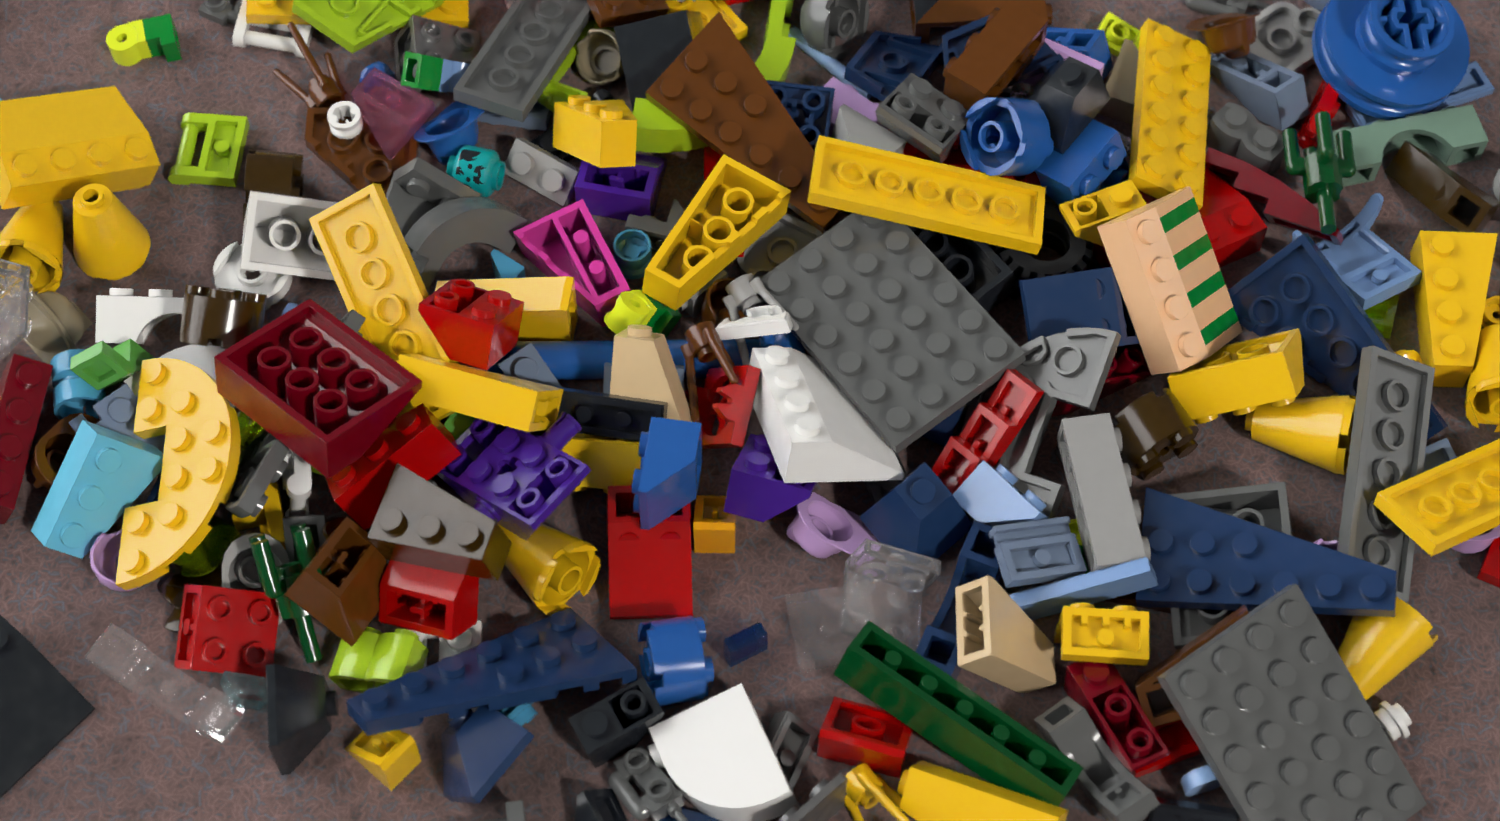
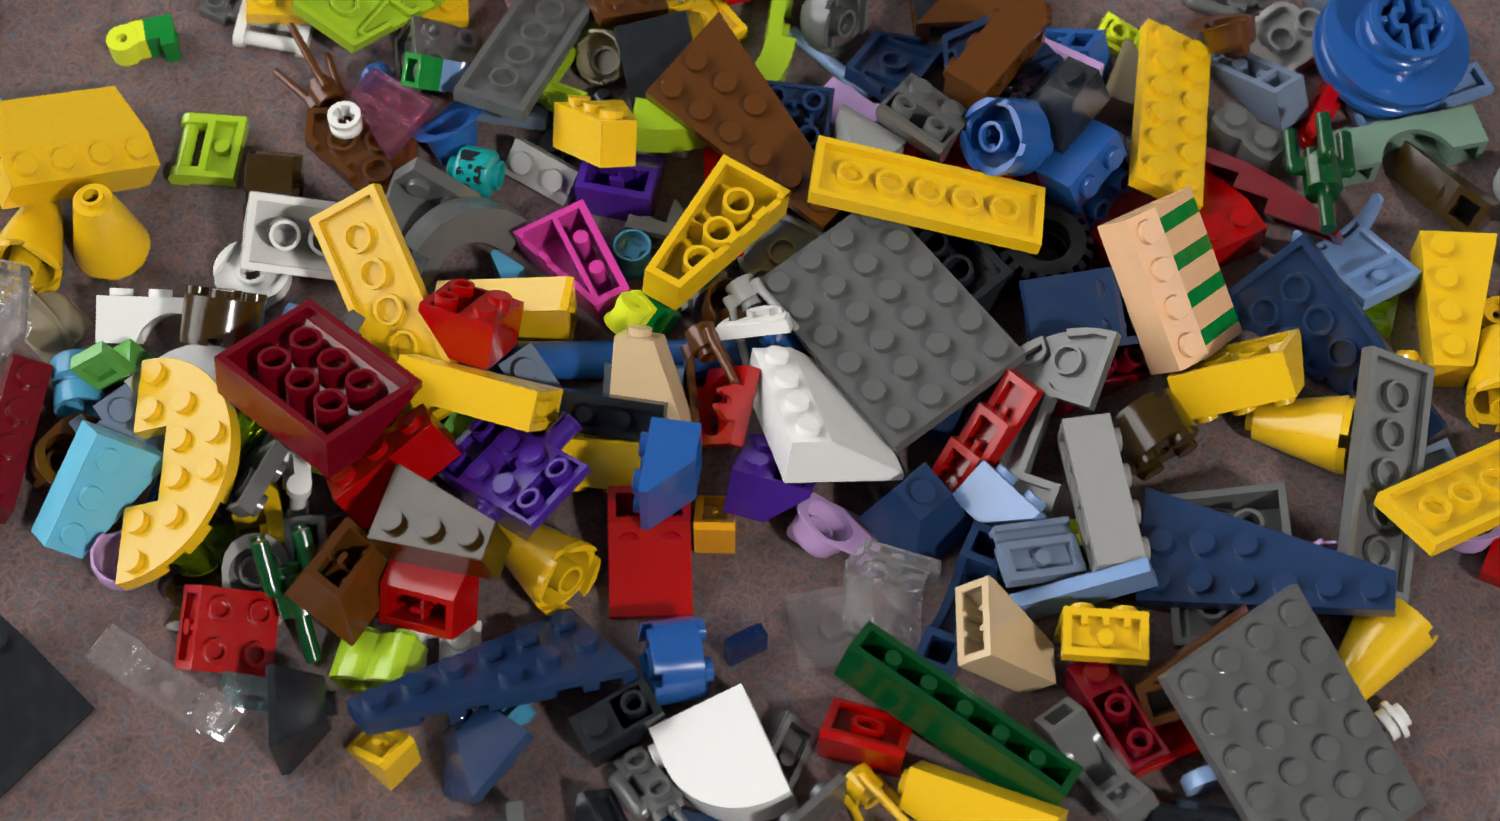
(1100, 207): yellow slope -> none

